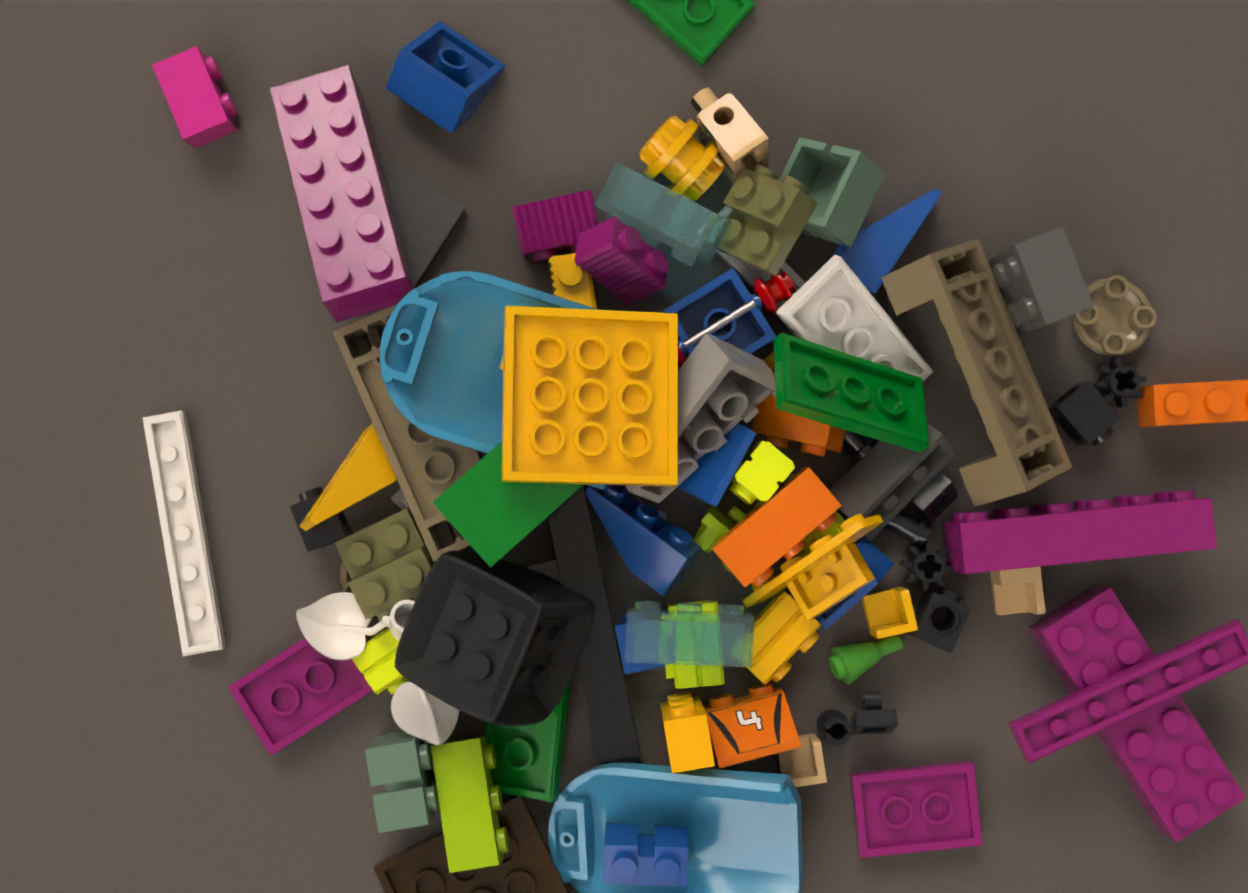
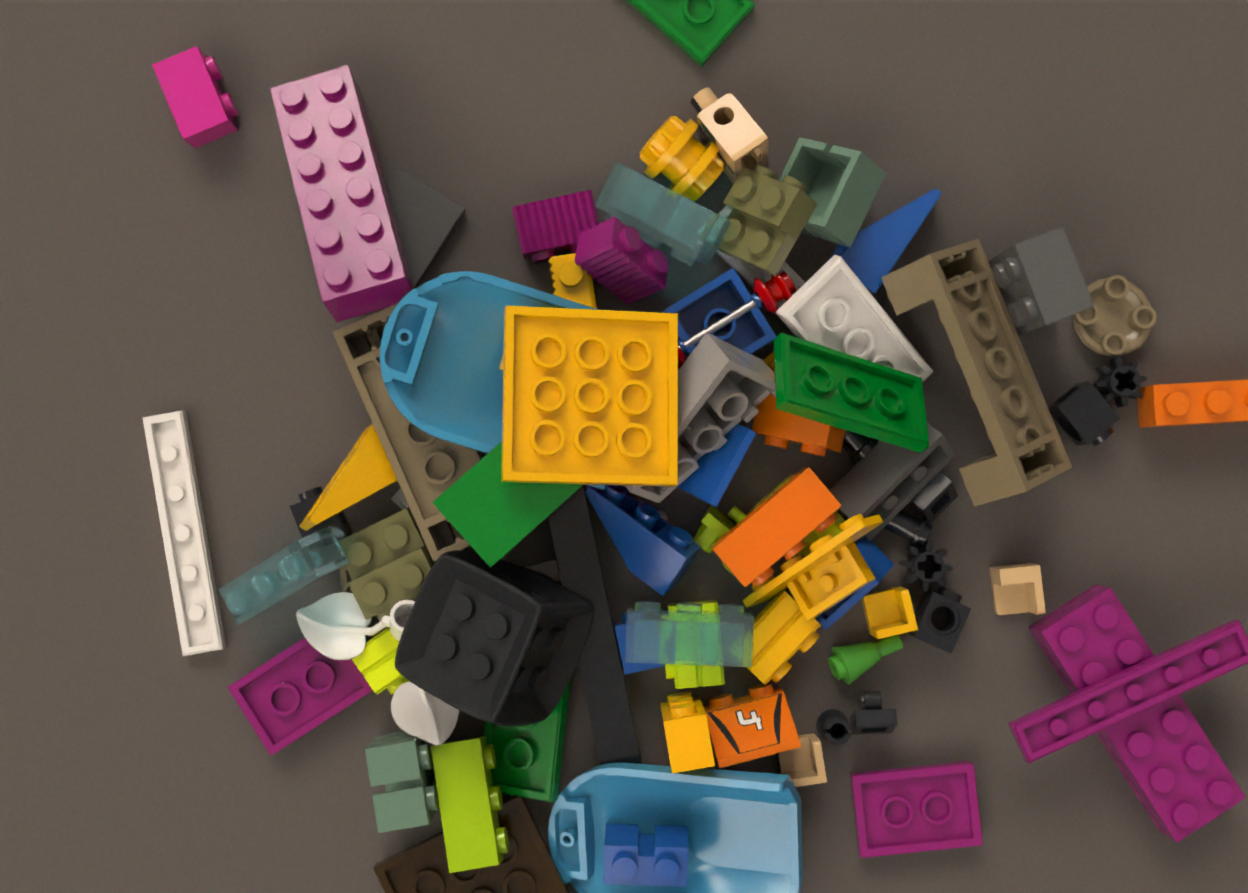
(283, 575): none -> clear light blue brick
(444, 76): blue slope -> none
(760, 472): neon yellow brick -> none
(1085, 533): magenta brick -> none

